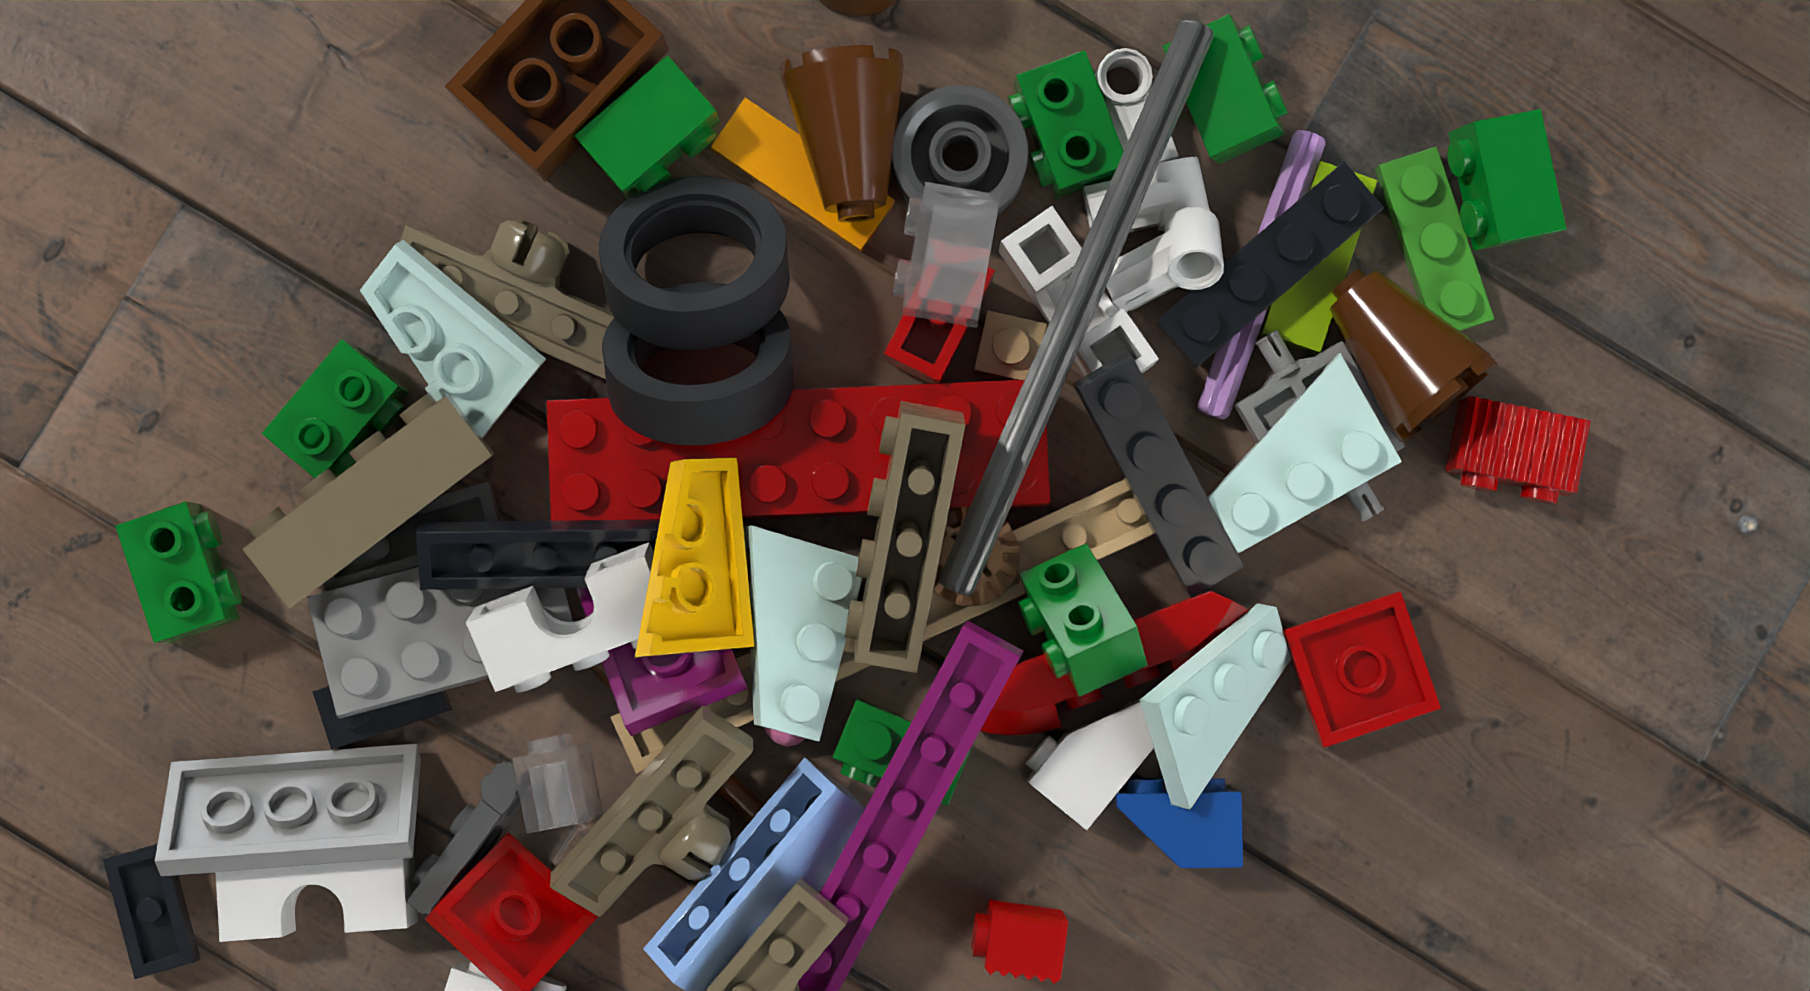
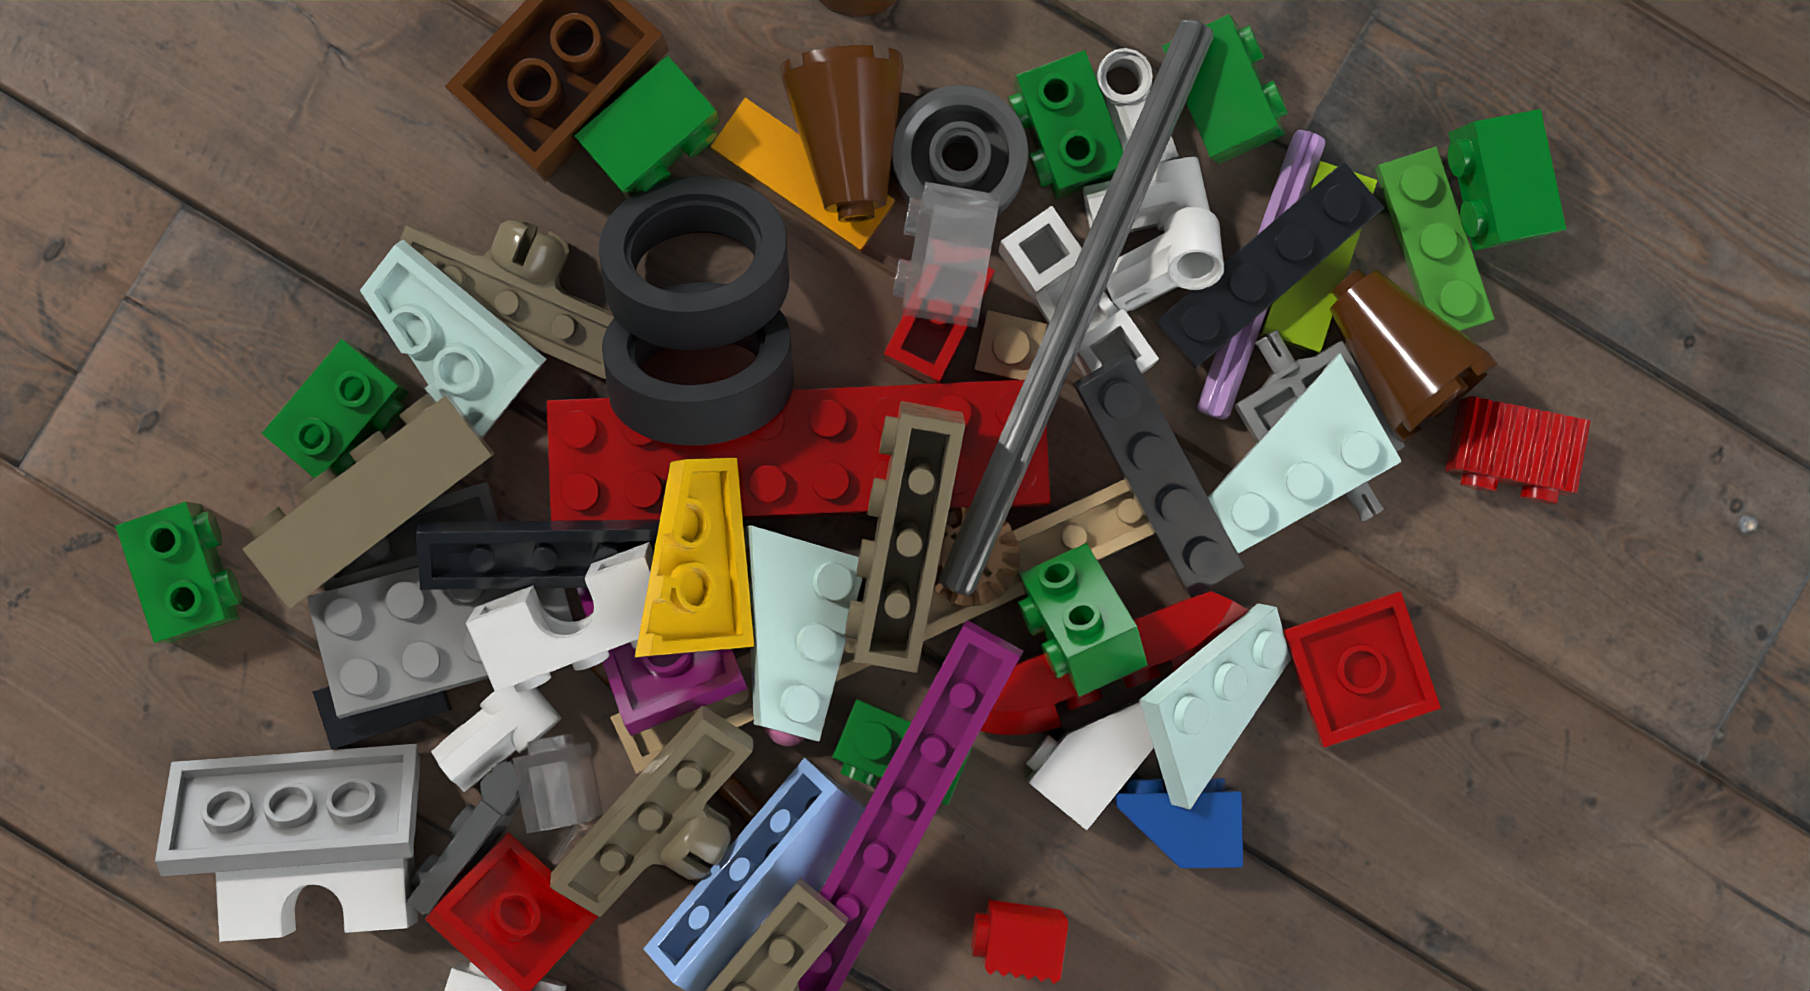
(150, 913): black plate -> none
(494, 734): none -> white piece

